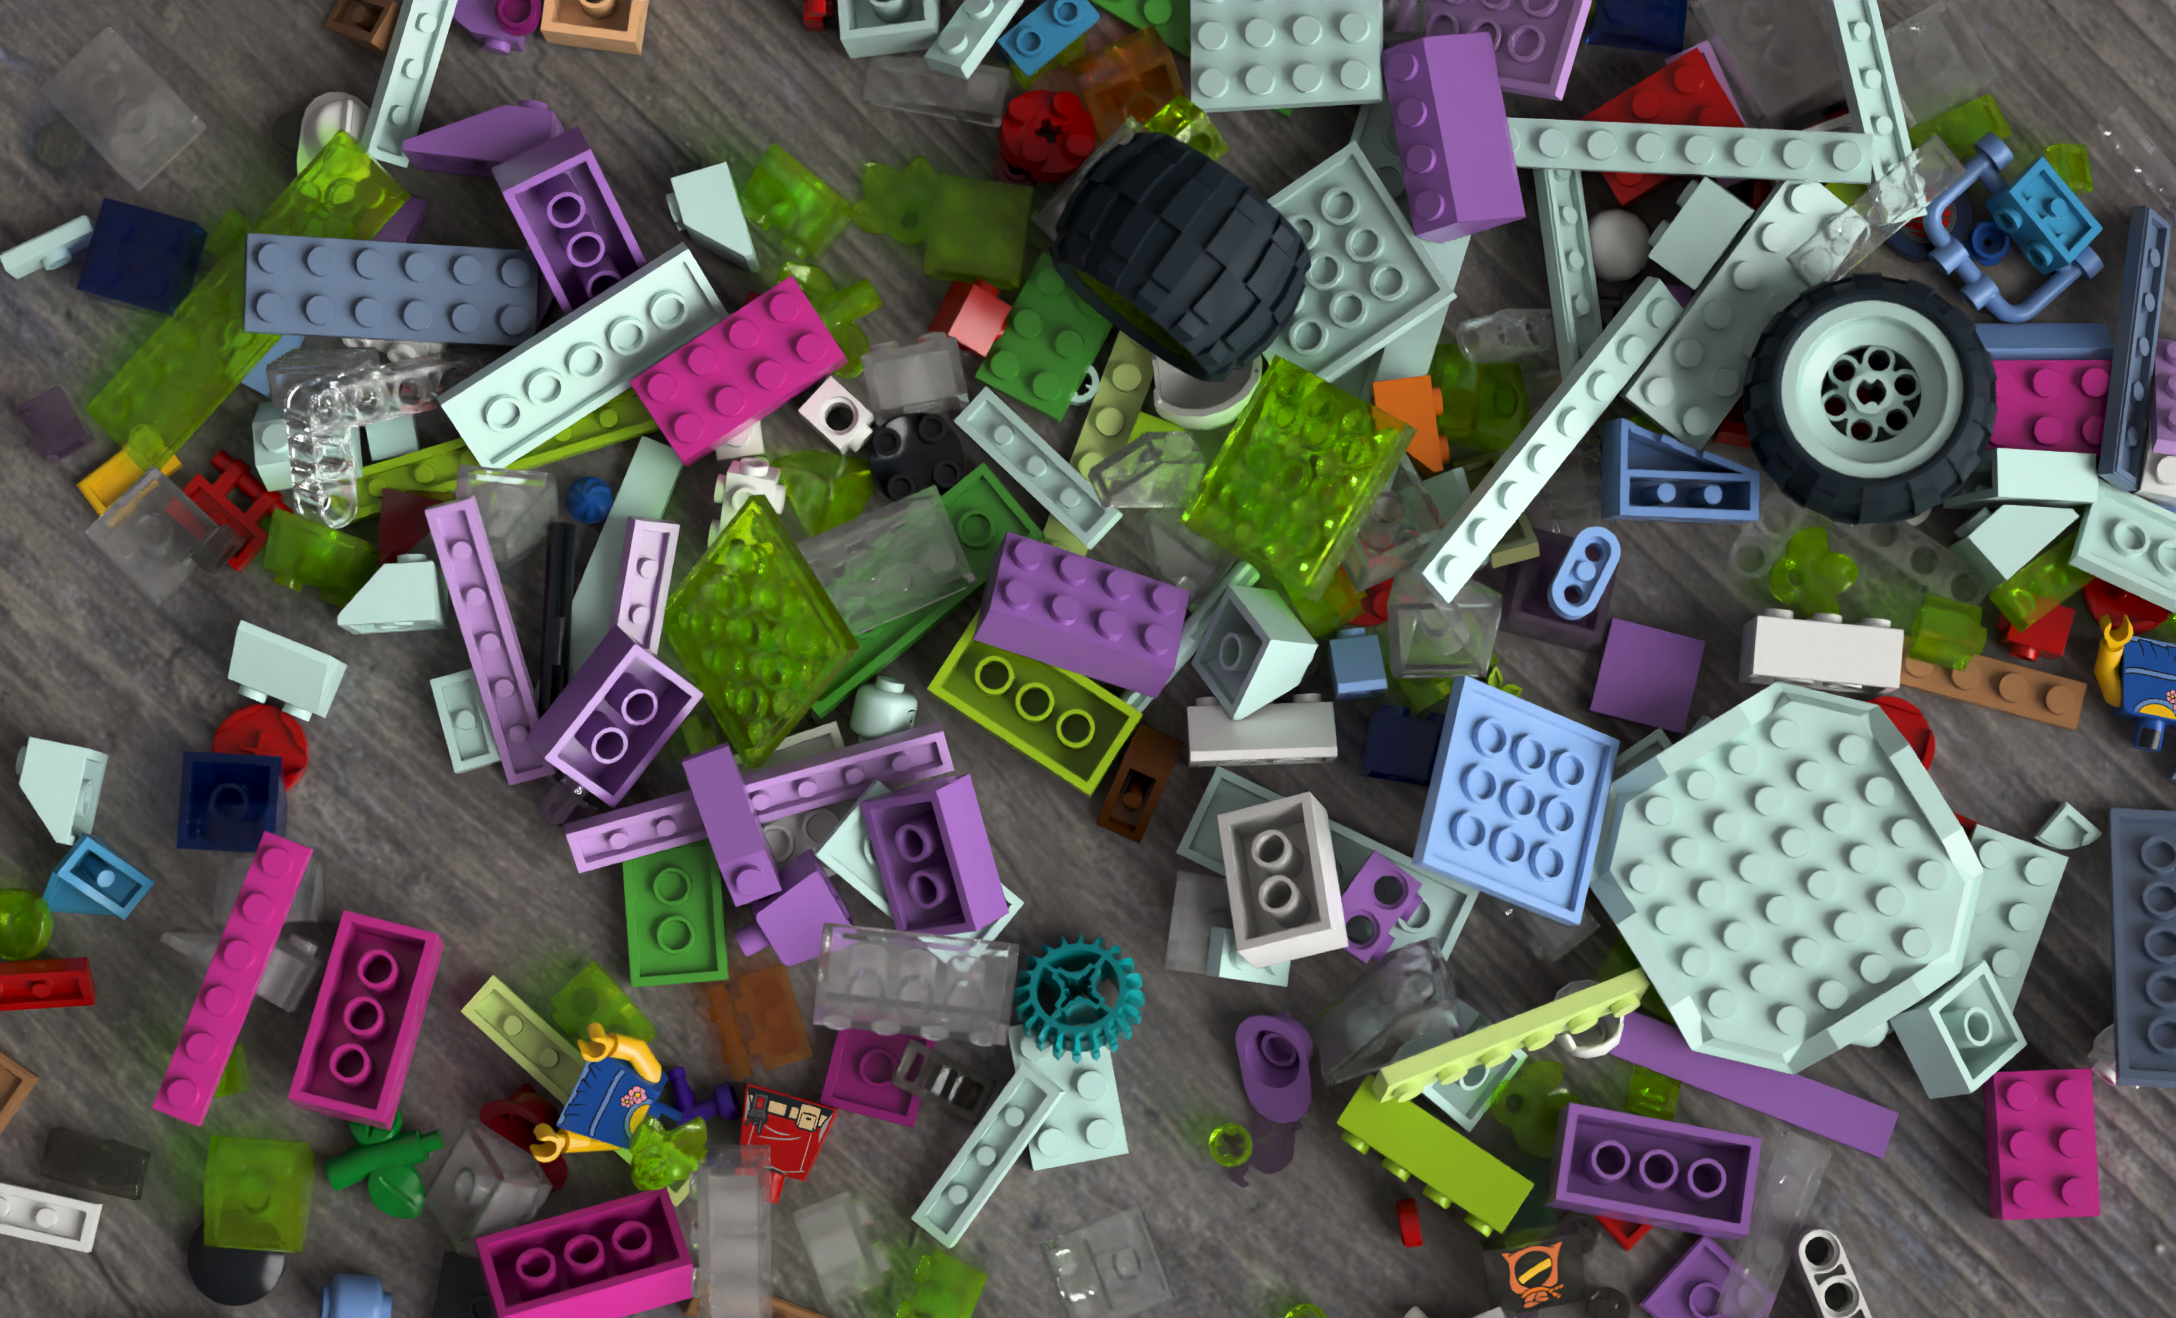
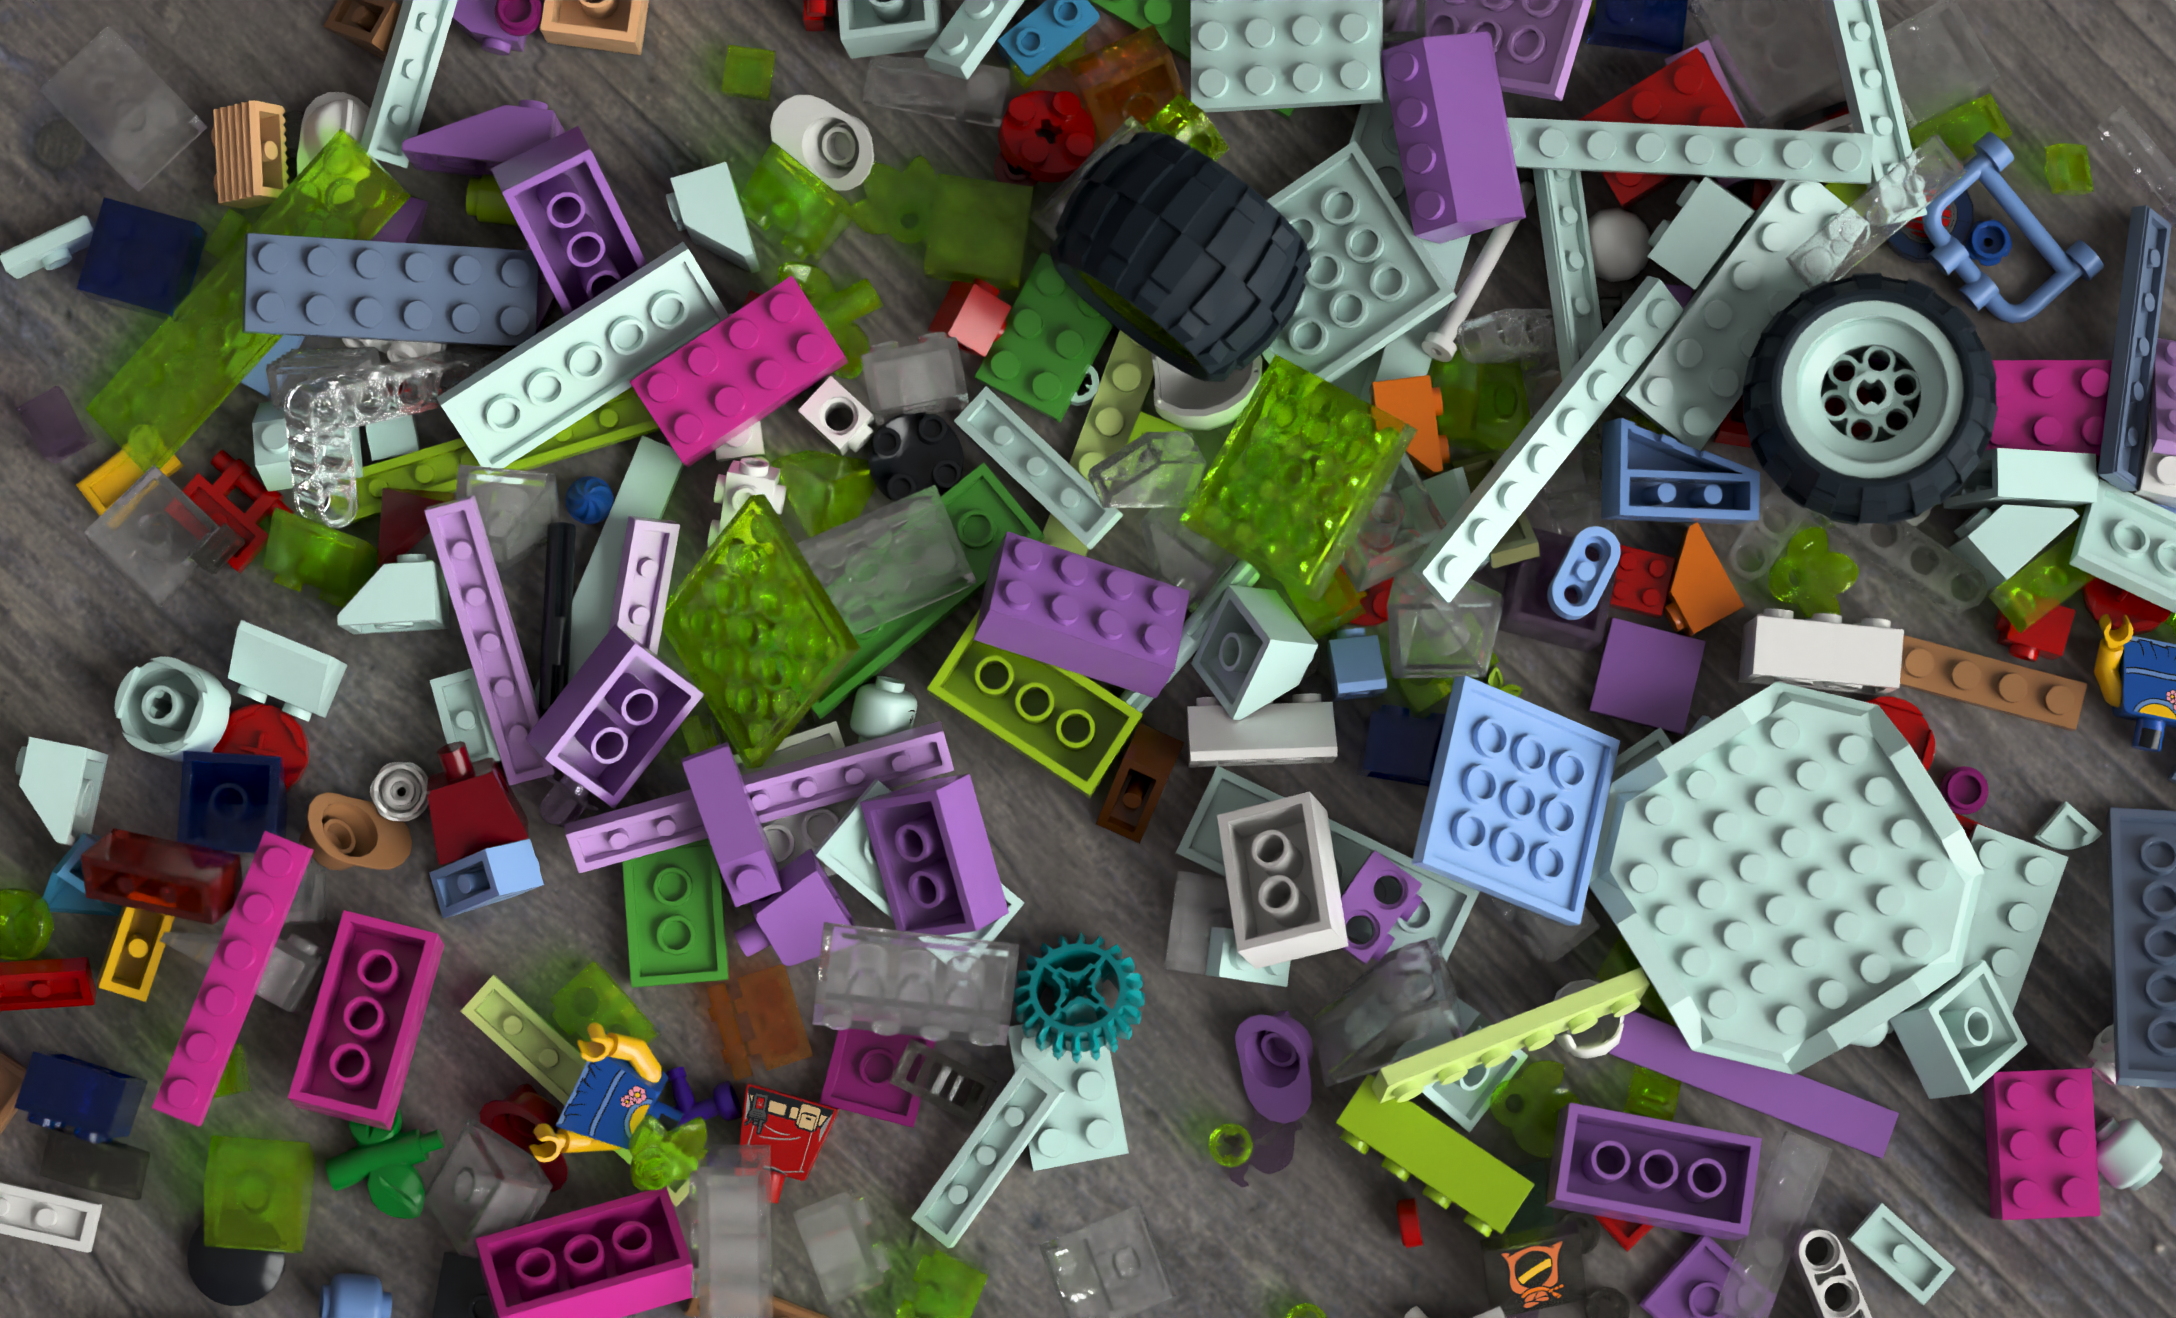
(79, 1094): none -> clear blue brick
(134, 953): none -> yellow brick
(162, 876): none -> clear red brick
(172, 708): none -> light aqua brick
(249, 154): none -> light nougat brick
(353, 833): none -> medium nougat piece
(385, 791): none -> white plate
(471, 806): none -> dark red torso
(486, 878): none -> light blue slope
(487, 201): none -> lime brick
(748, 72): none -> clear neon green plate
(824, 140): none -> white piece
(1440, 343): none -> white bar
(1641, 582): none -> red piece
(1698, 586): none -> orange slope
(1901, 1253): none -> light aqua plate
(1946, 633): clear neon green brick -> none
(1964, 790): none -> magenta plate
(2044, 217): dark azure bracket -> none
(2046, 341): light blue tile -> none
(2127, 1153): none -> light aqua head

